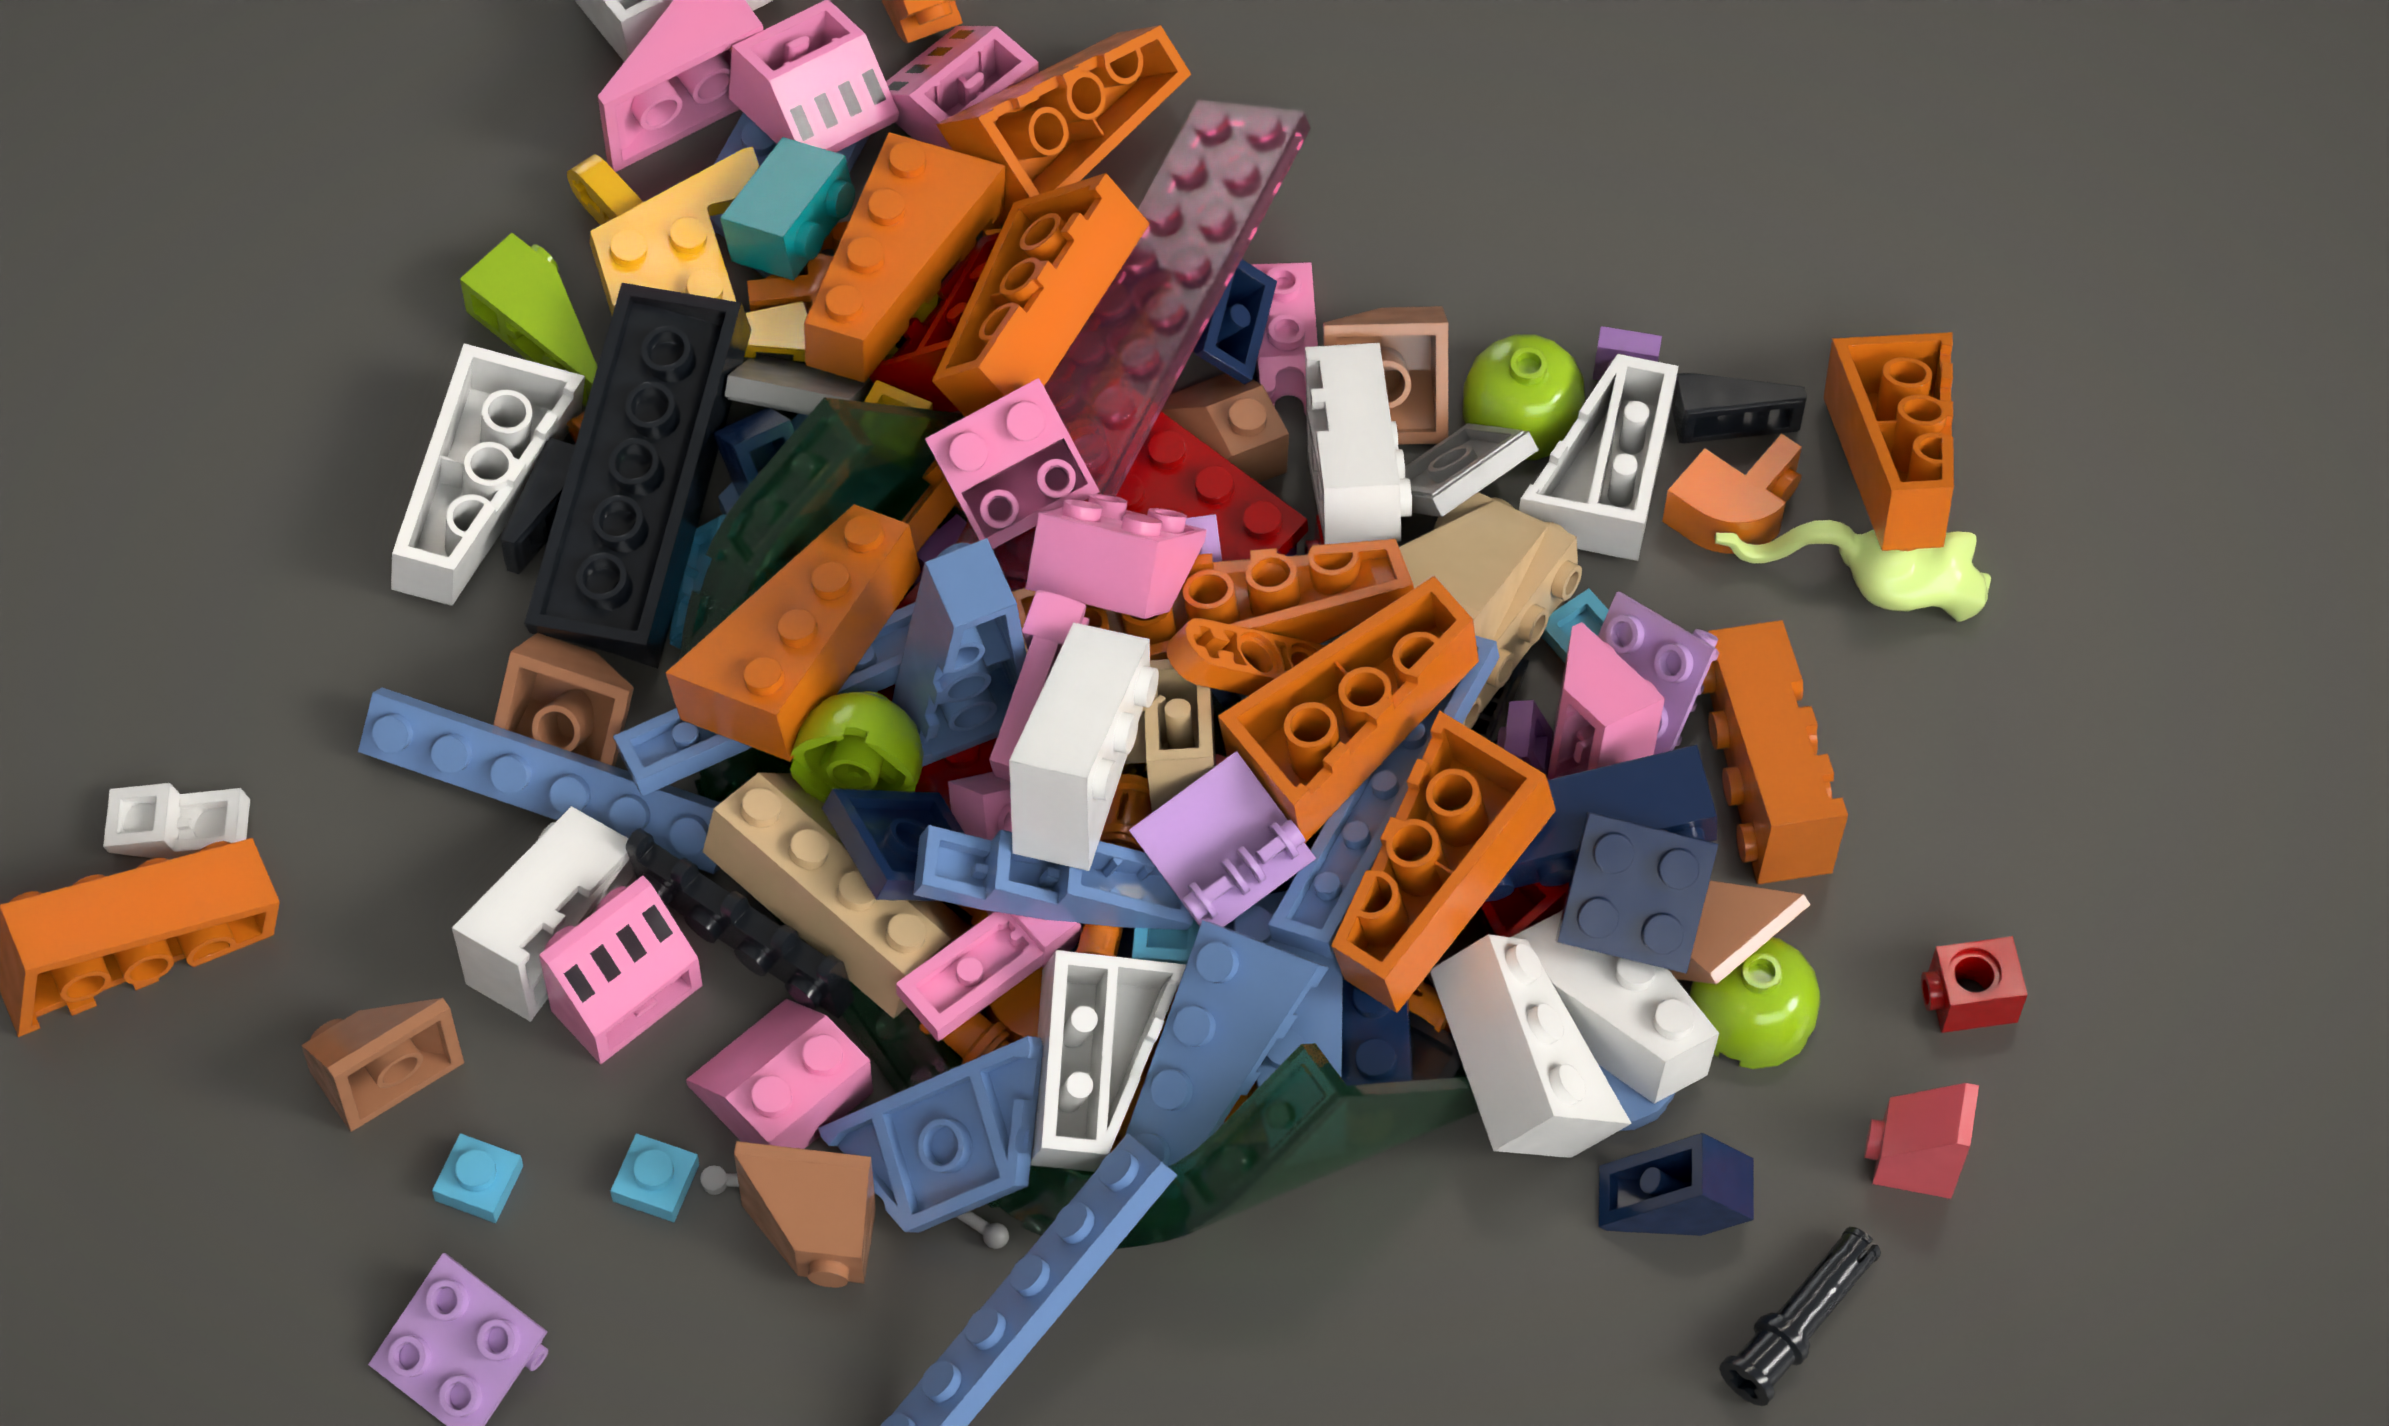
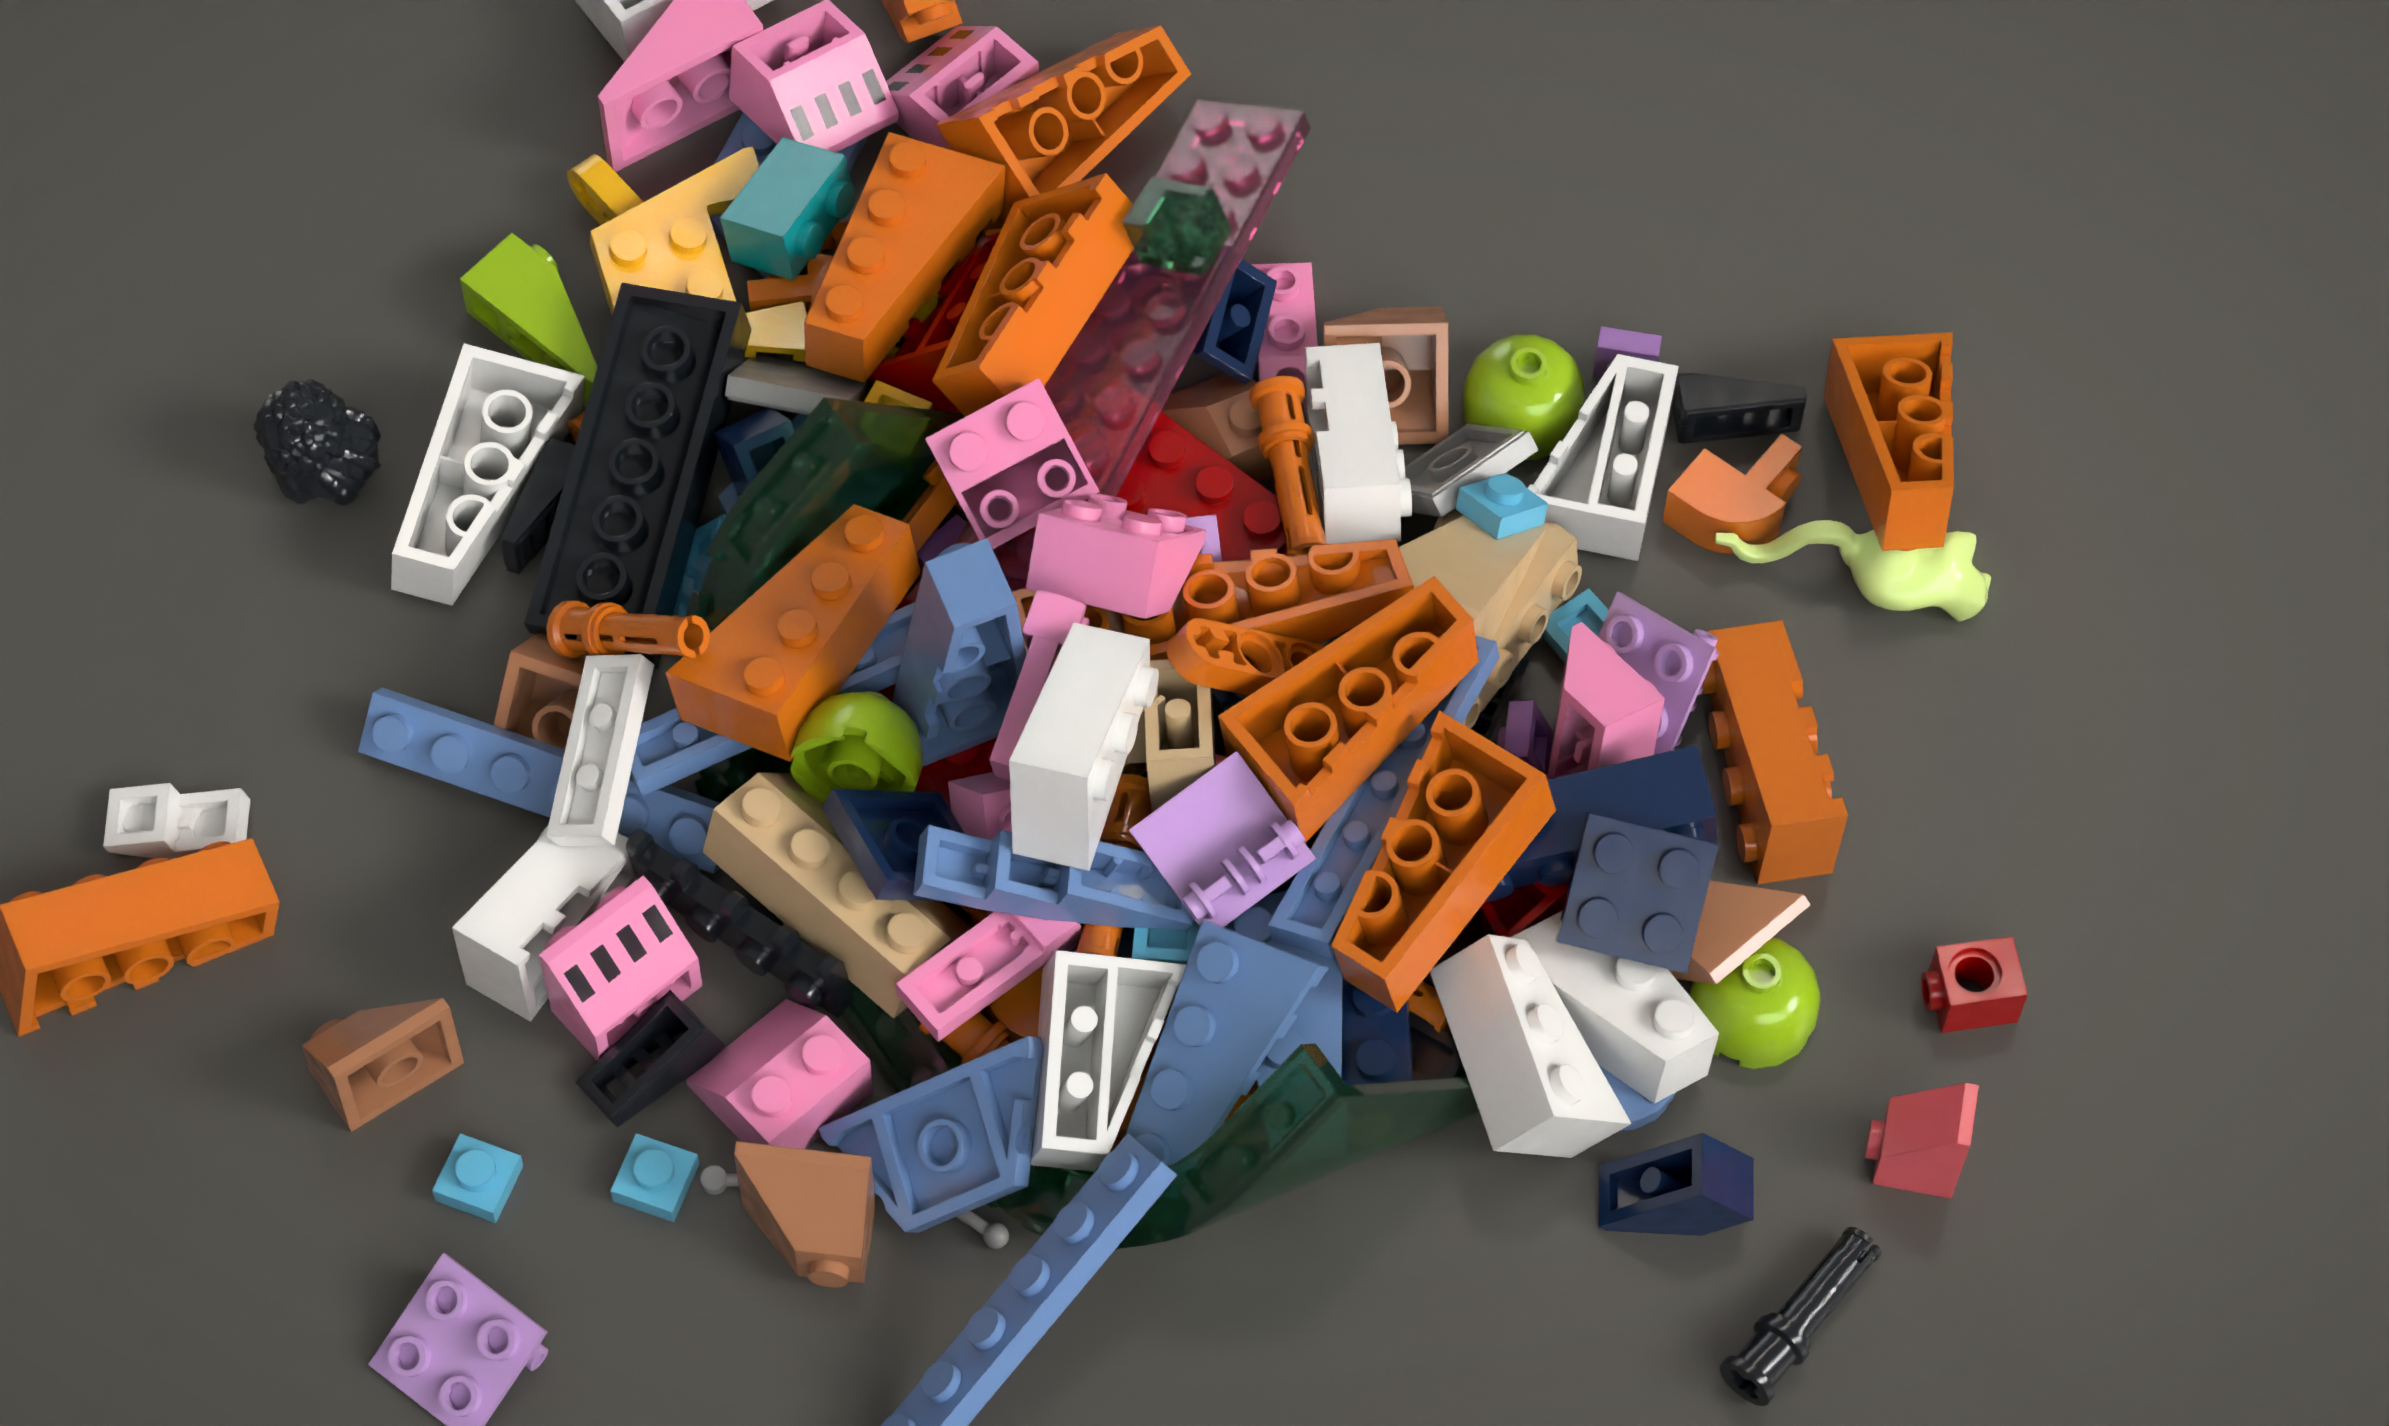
(316, 443): none -> black hair
(600, 750): none -> white plate
(613, 631): none -> orange pin
(679, 1061): none -> black slope
(1177, 226): none -> clear green panel
(1287, 445): none -> orange pin
(1501, 506): none -> medium azure plate

